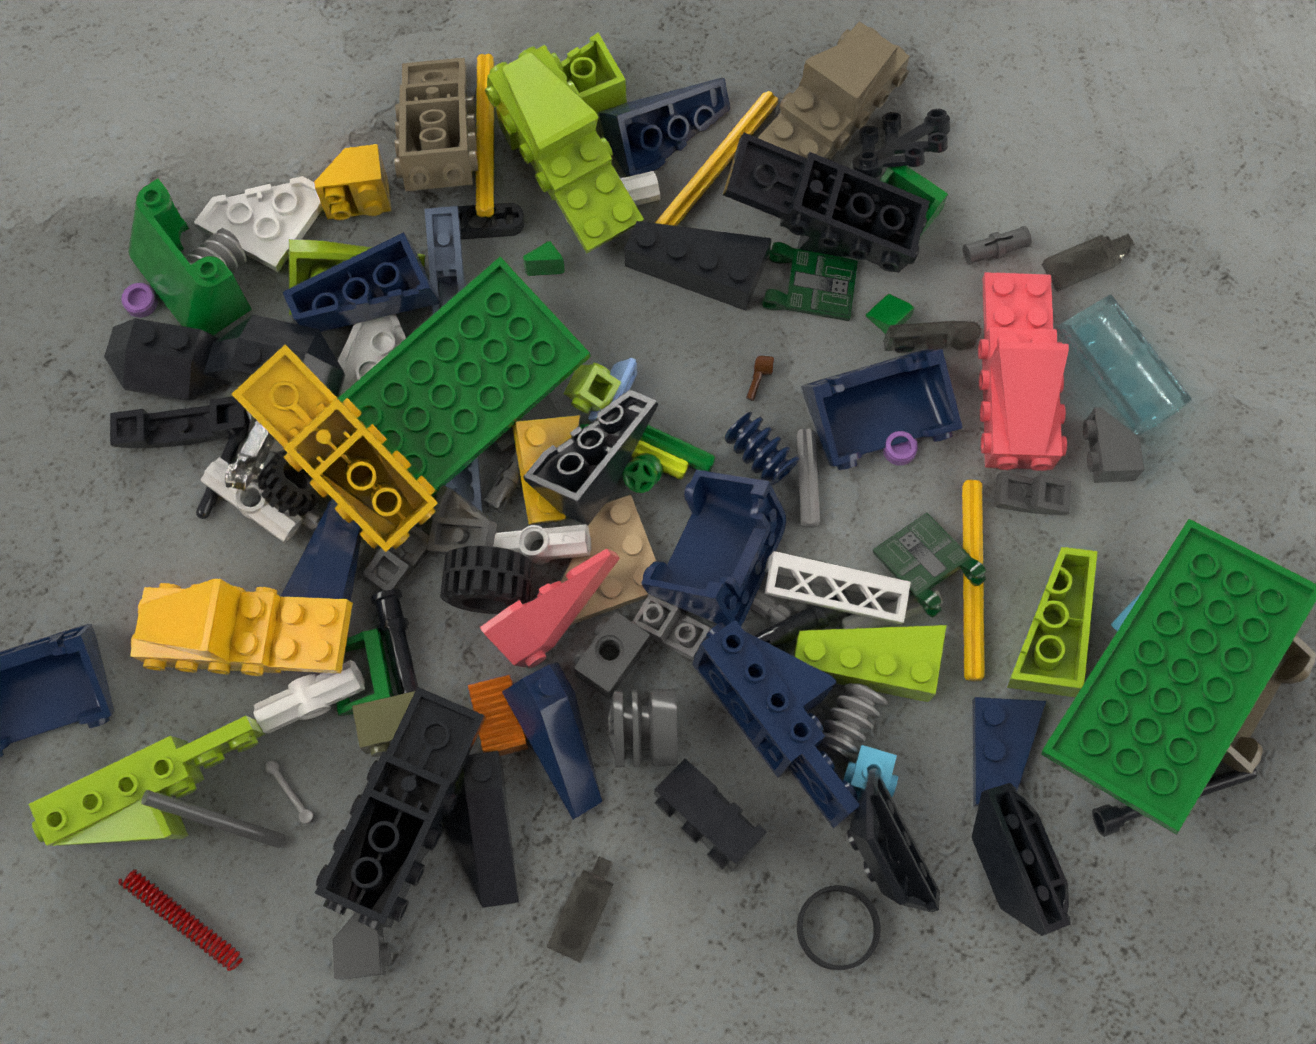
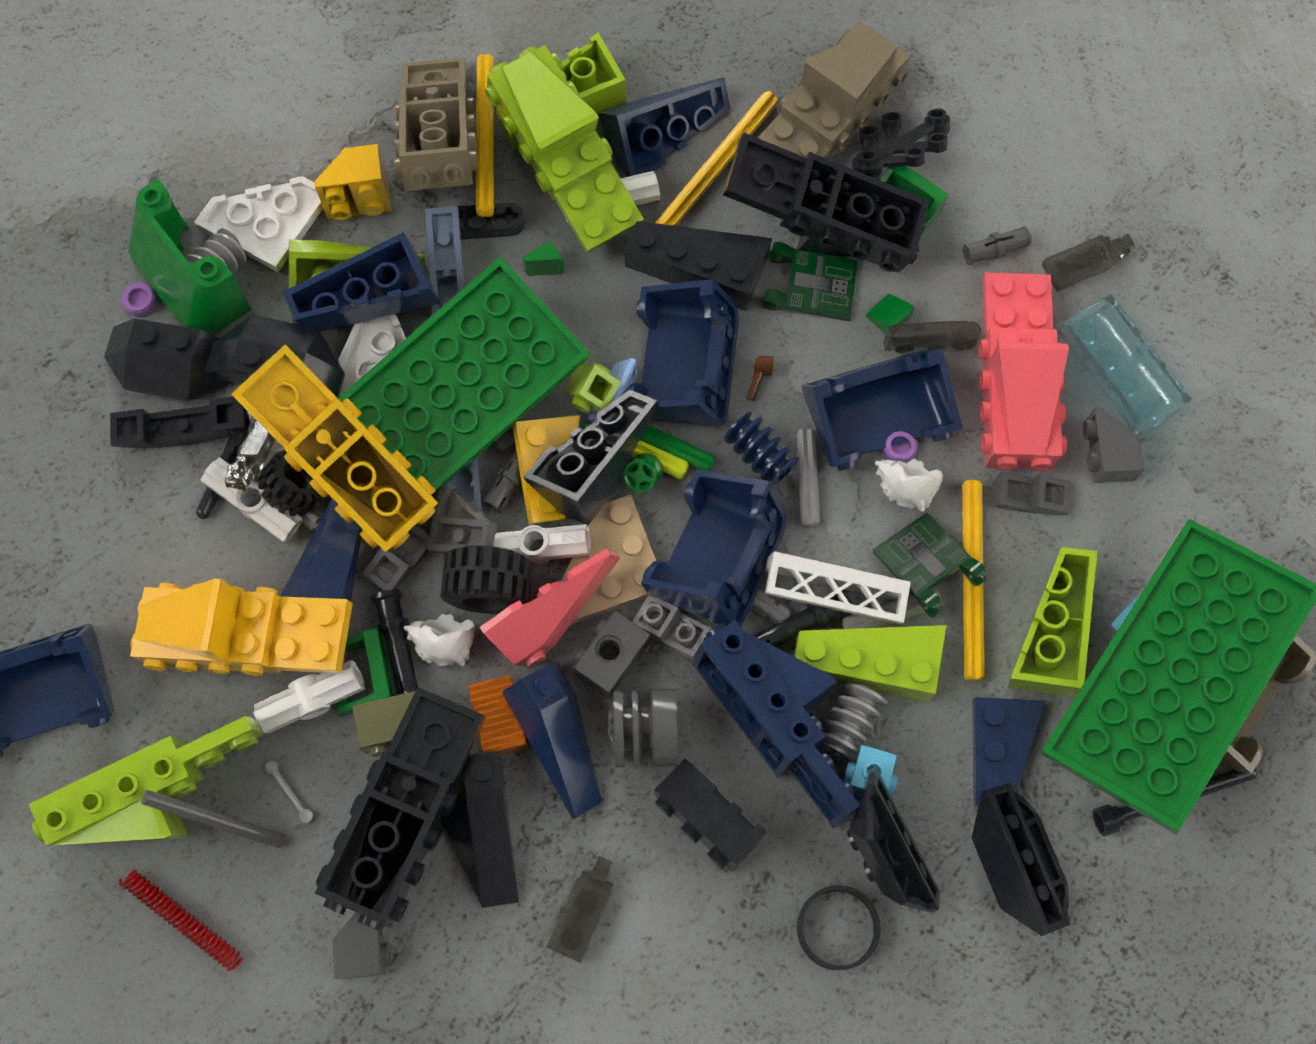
(442, 639): none -> white hair
(688, 351): none -> dark blue windscreen
(909, 482): none -> white hair

